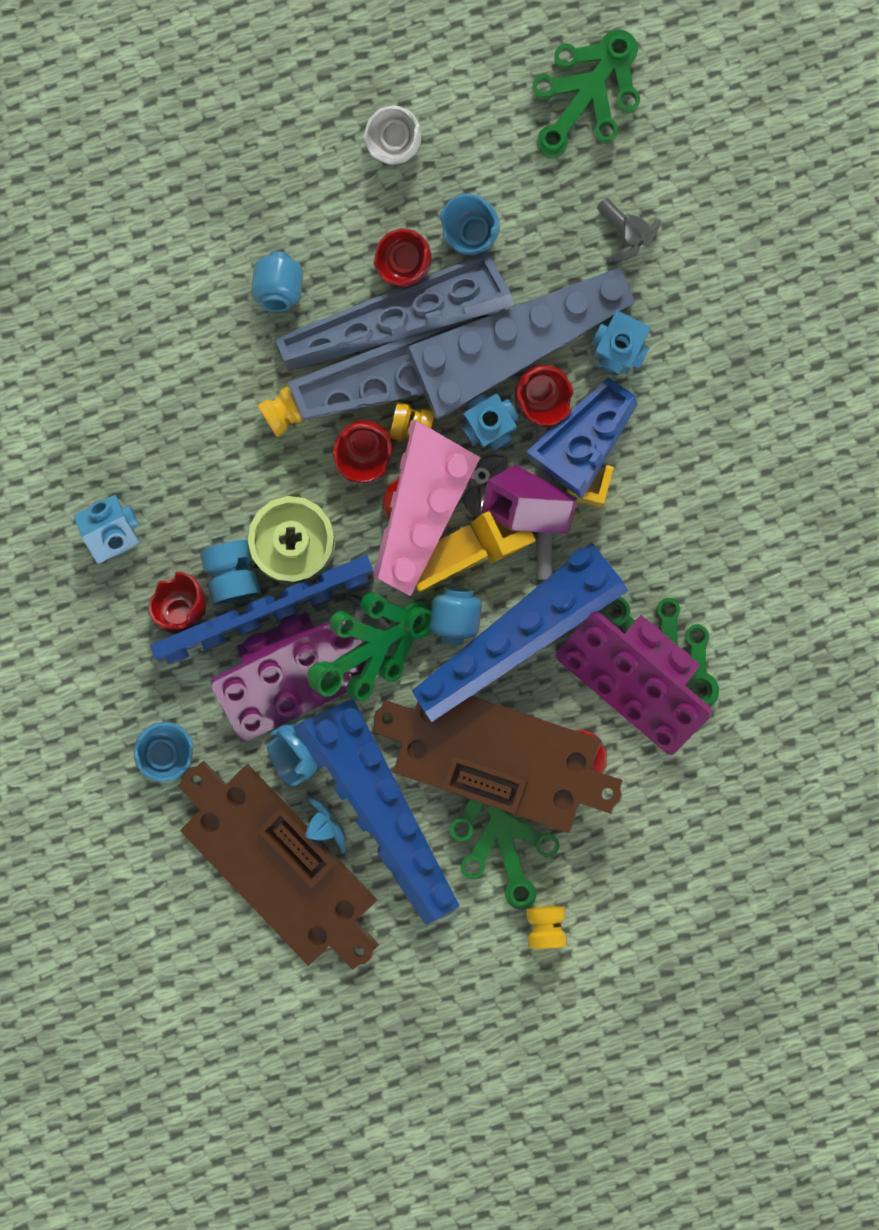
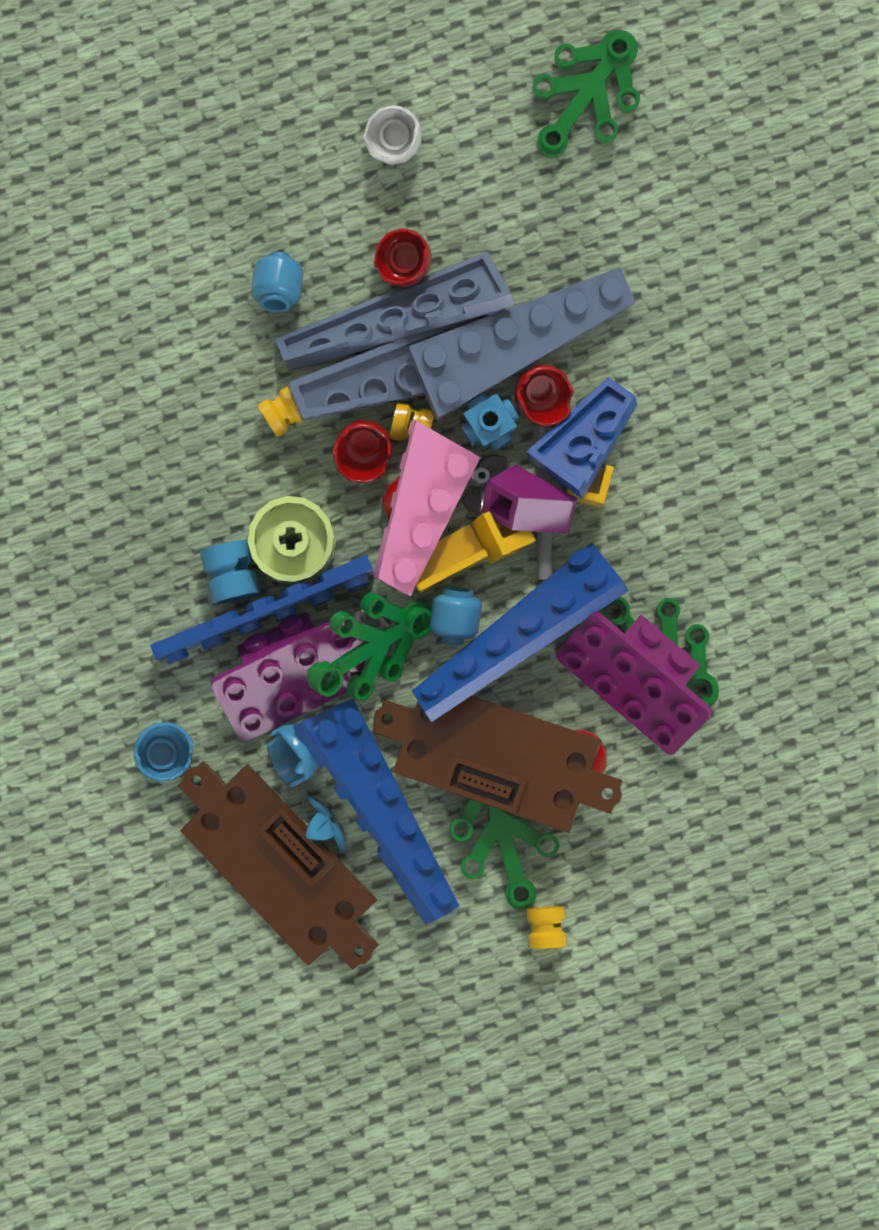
(107, 528): dark azure brick -> none
(177, 603): red hair -> none
(469, 224): dark azure hair -> none
(621, 330): dark azure brick -> none
(632, 227): dark grey plant -> none

